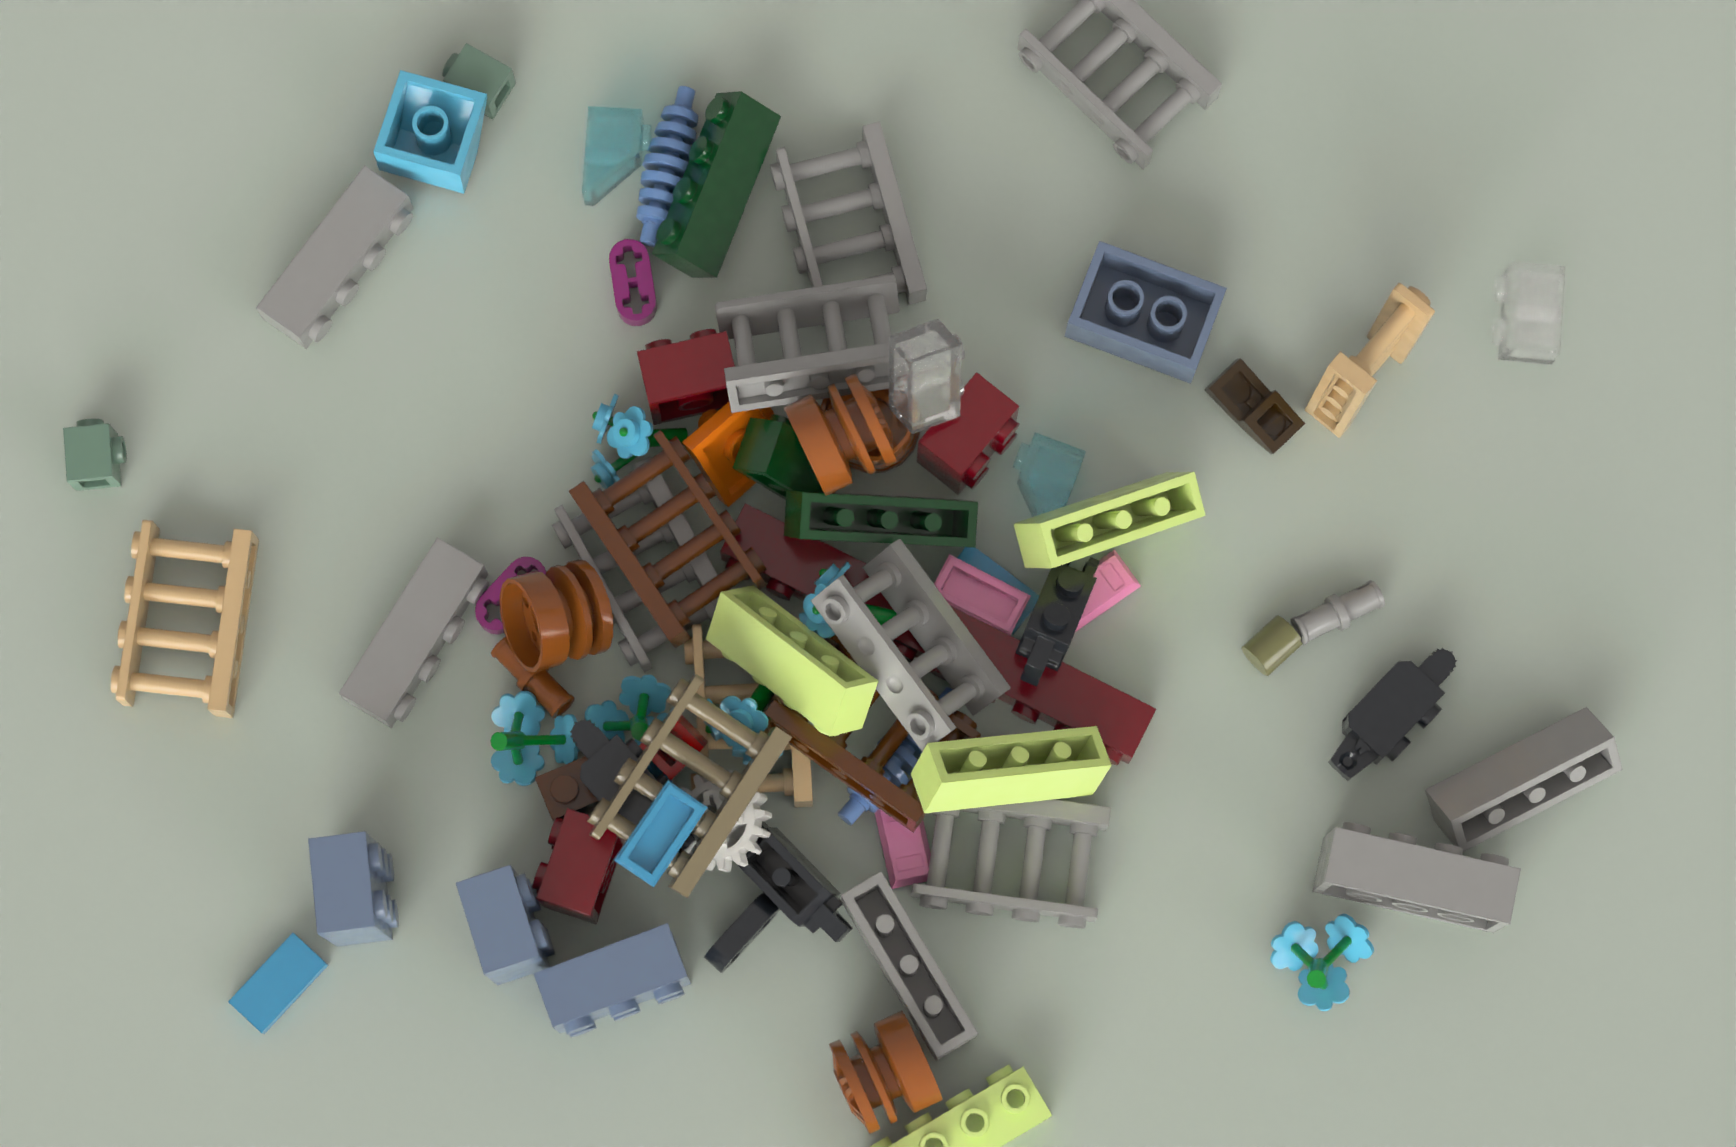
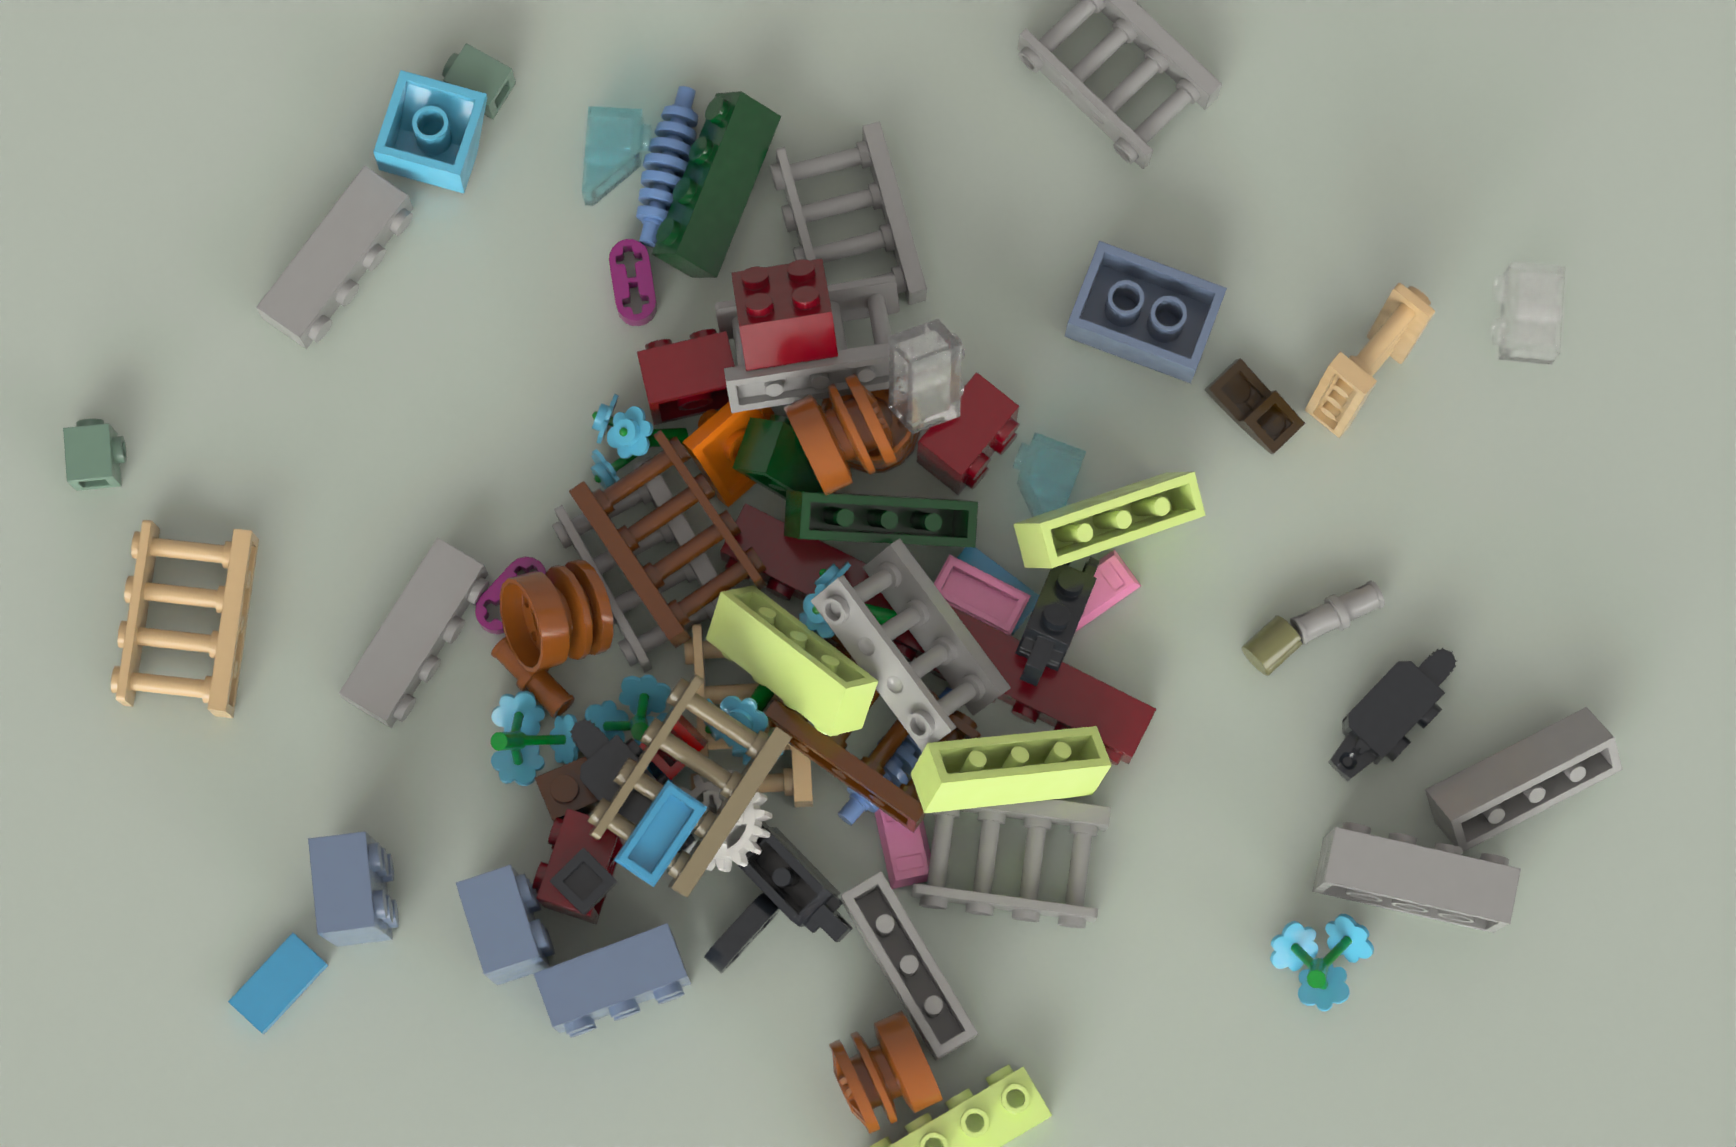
(583, 881): none -> black plate
(784, 314): none -> dark red brick

